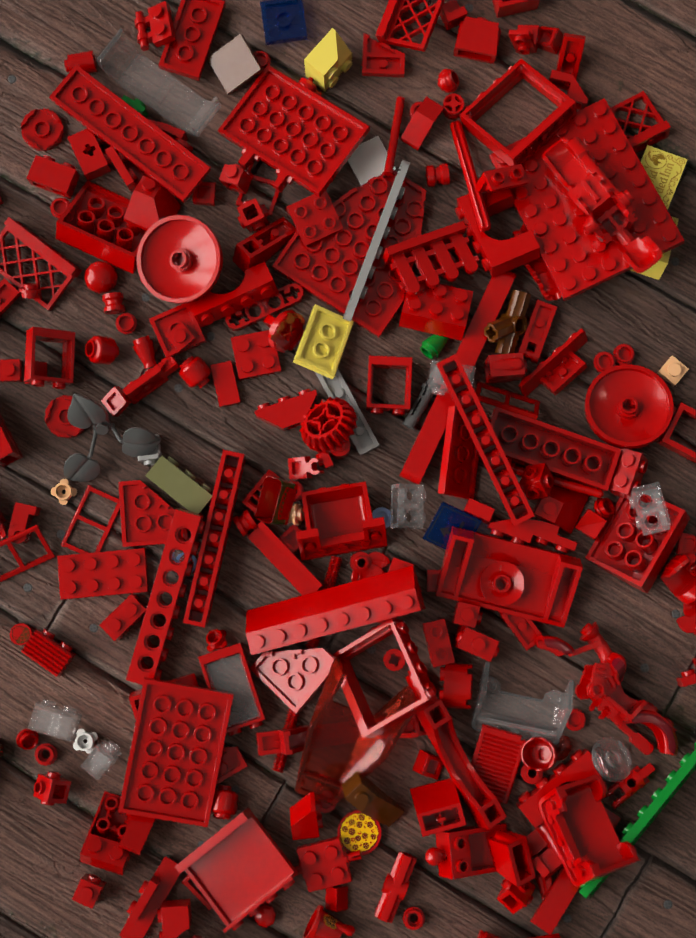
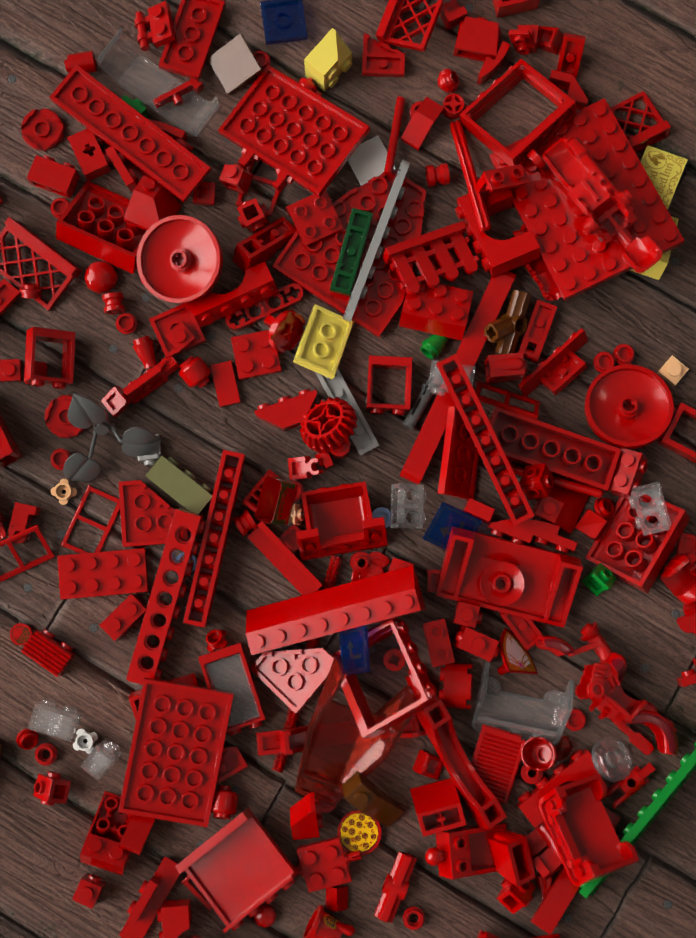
(58, 458): none -> red plate
(101, 350): red head -> none
(176, 93): none -> red piece
(351, 252): none -> dark green plate
(355, 650): none -> clear blue piece
(491, 66): none -> red slope
(514, 656): none -> shield
(536, 159): none -> red tile
(599, 579): none -> green bracket

